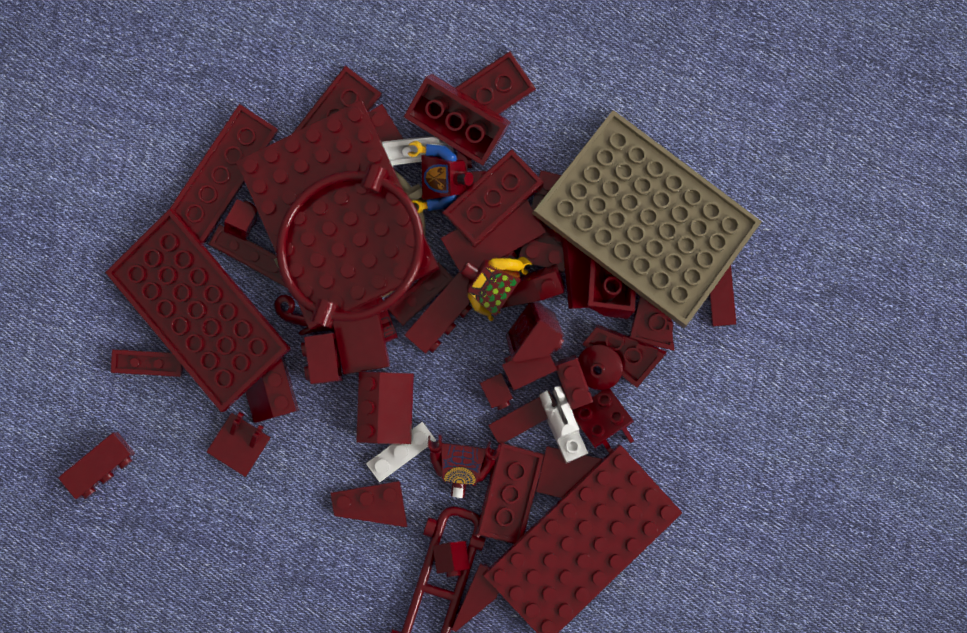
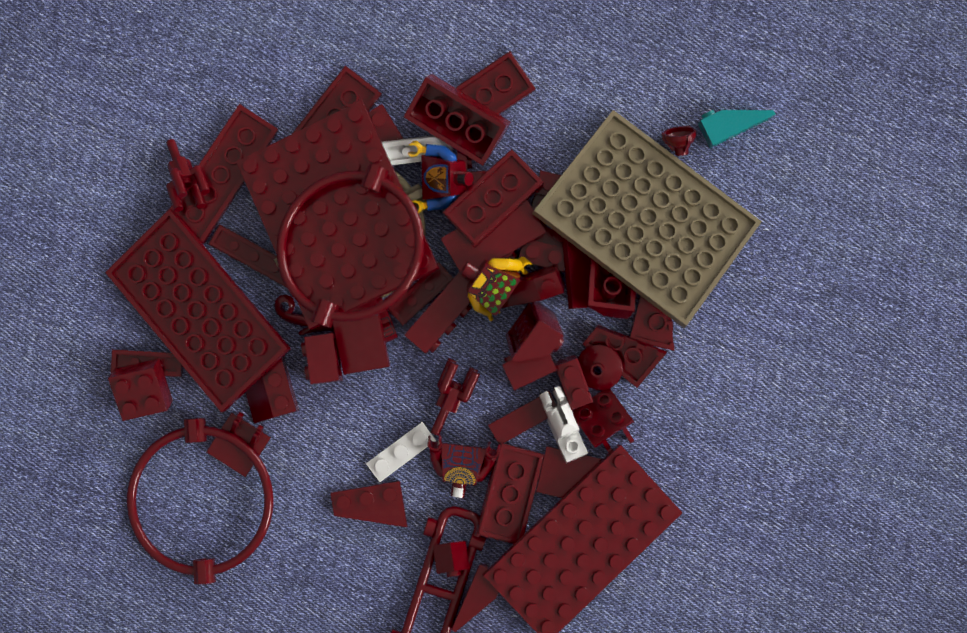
(97, 466): dark red brick -> none
(140, 389): none -> dark red brick
(185, 178): none -> dark red plant
(205, 568): none -> dark red piece
(241, 219): dark red brick -> none
(385, 408): dark red slope -> none
(452, 392): none -> dark red plant
(497, 392): dark red brick -> none
(679, 139): none -> dark red piece
(722, 301): dark red tile -> none
(729, 123): none -> teal slope

